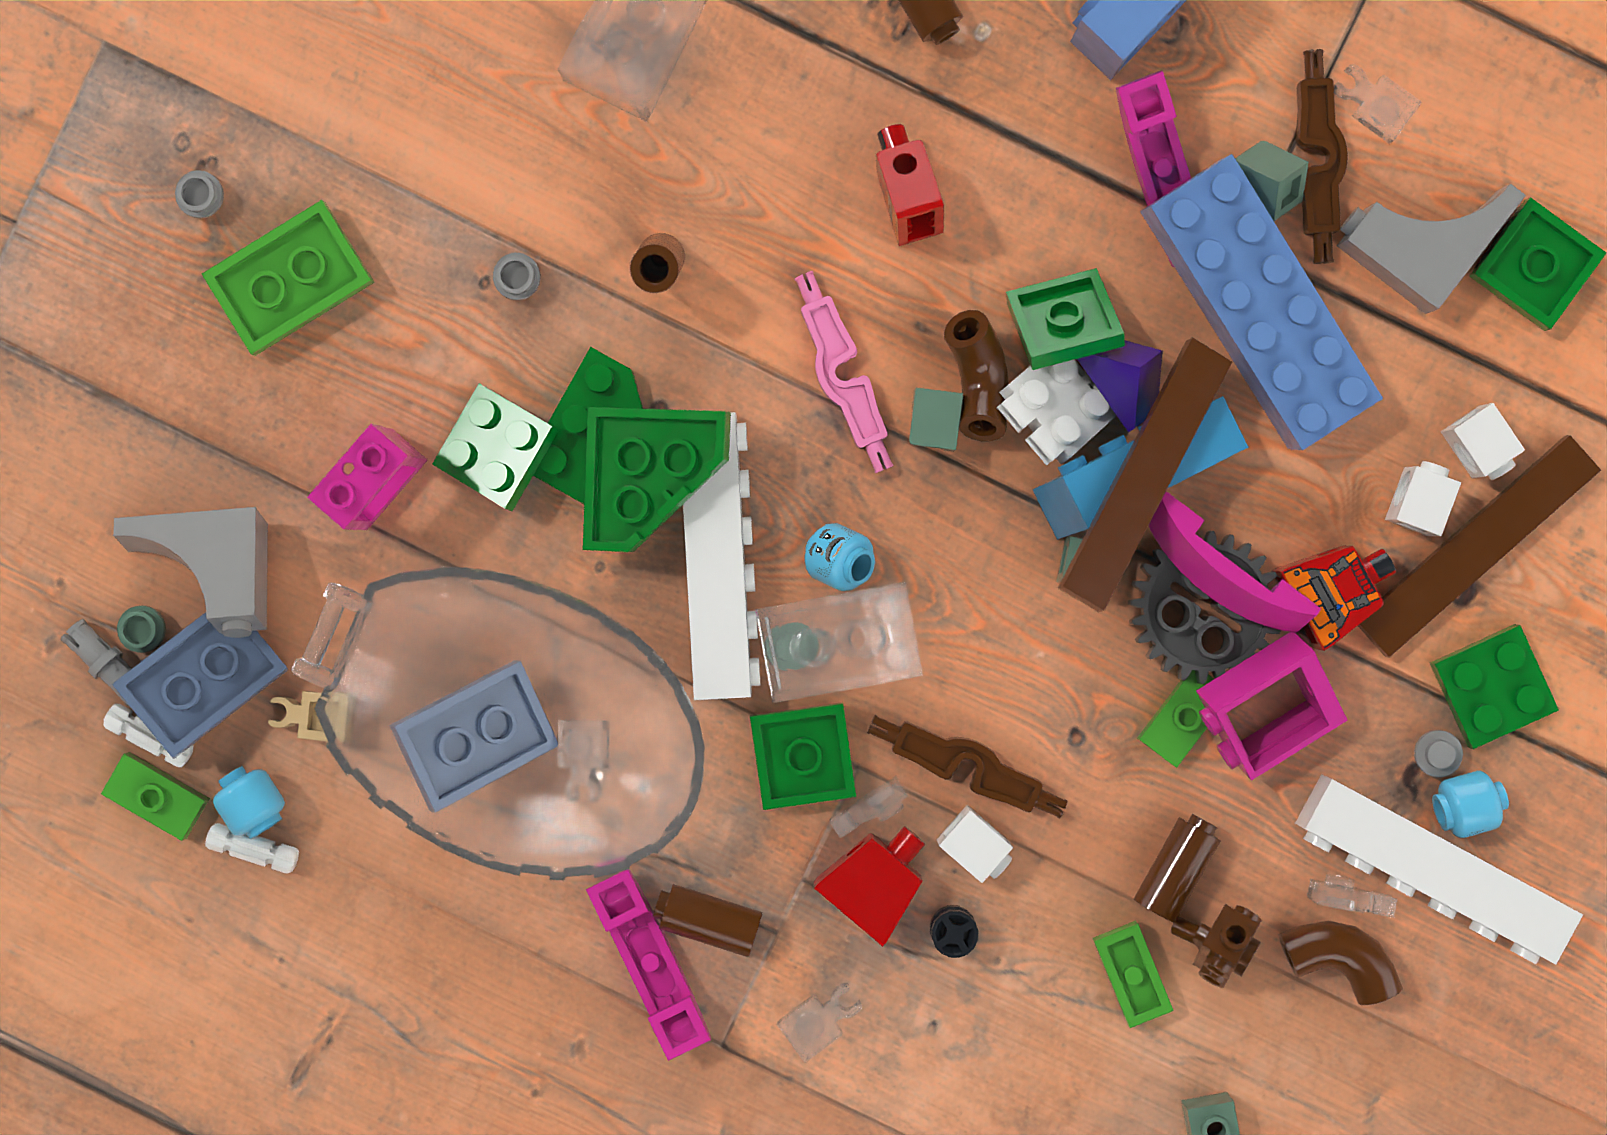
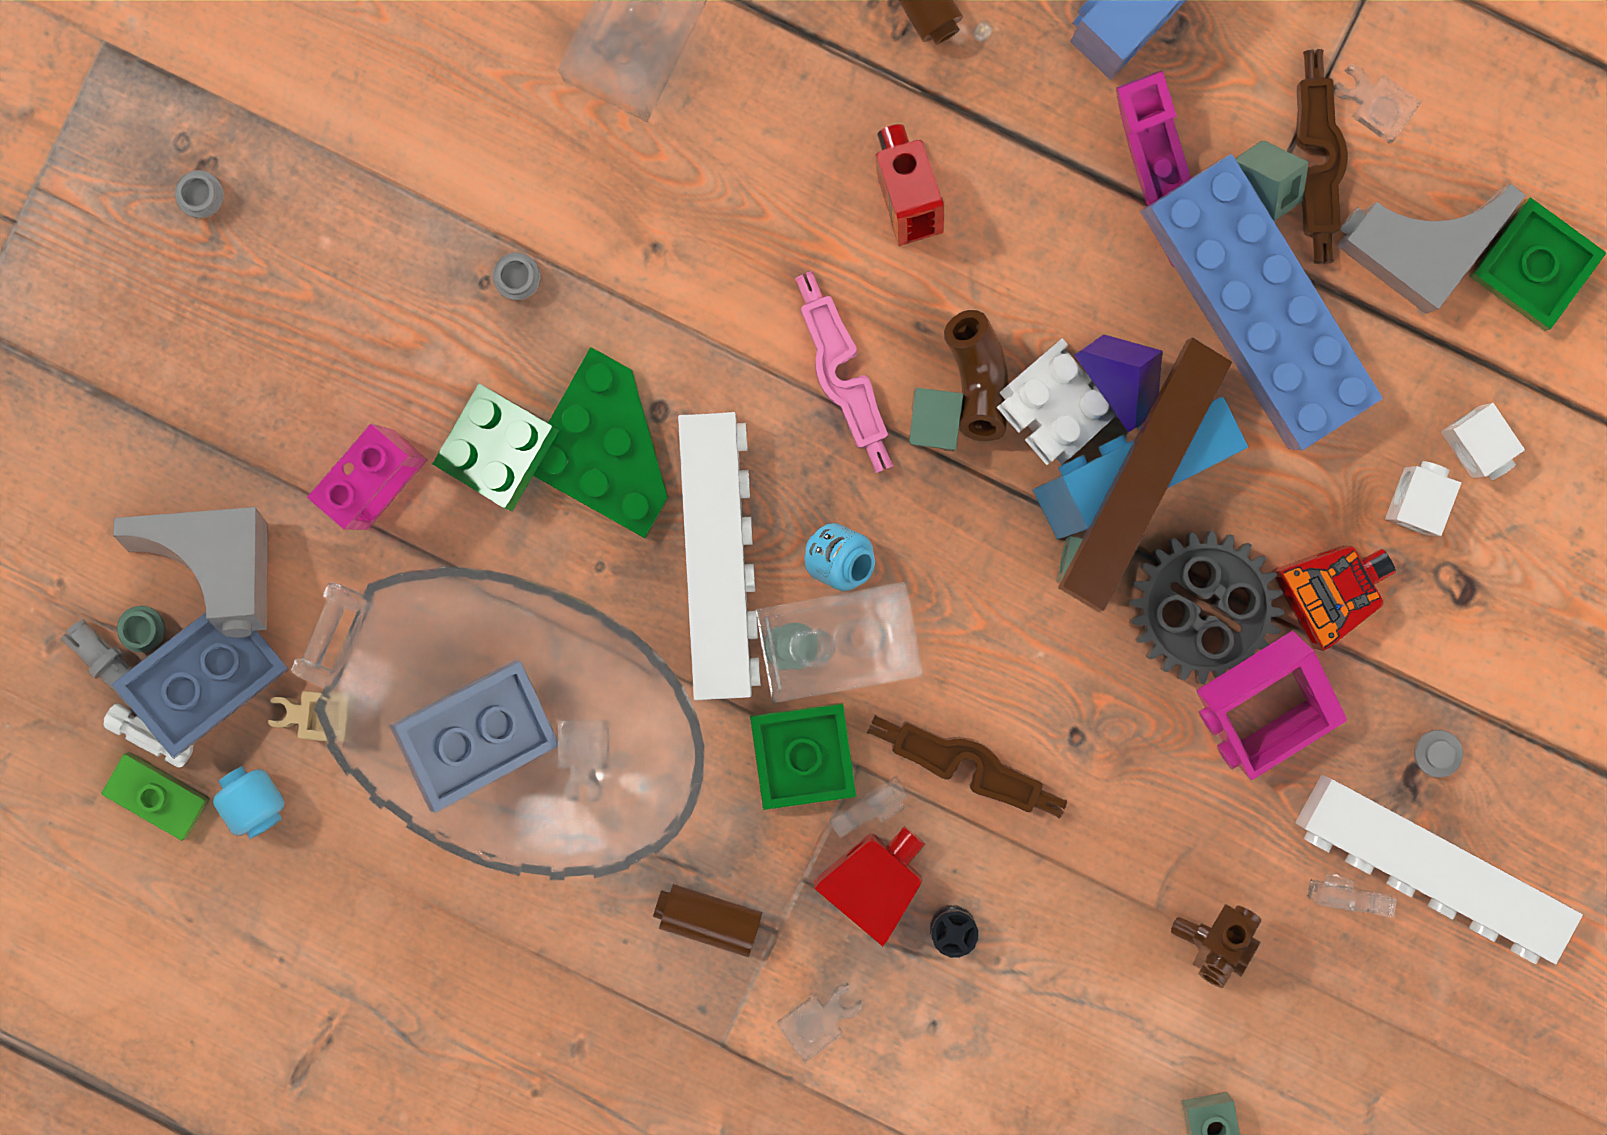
(254, 850): white axle -> none
(288, 278): bright green plate -> none
(645, 469): green plate -> none
(650, 275): reddish brown brick -> none
(650, 963): dark pink slope -> none
(976, 845): white brick -> none
(1065, 319): green plate -> none
(1132, 974): bright green plate -> none
(1177, 722): bright green plate -> none
(1178, 867): reddish brown brick -> none
(1220, 578): dark pink slope -> none
(1347, 950): reddish brown cylinder -> none
(1470, 804): medium azure head -> none
(1479, 545): reddish brown tile -> none
(1494, 686): green plate -> none

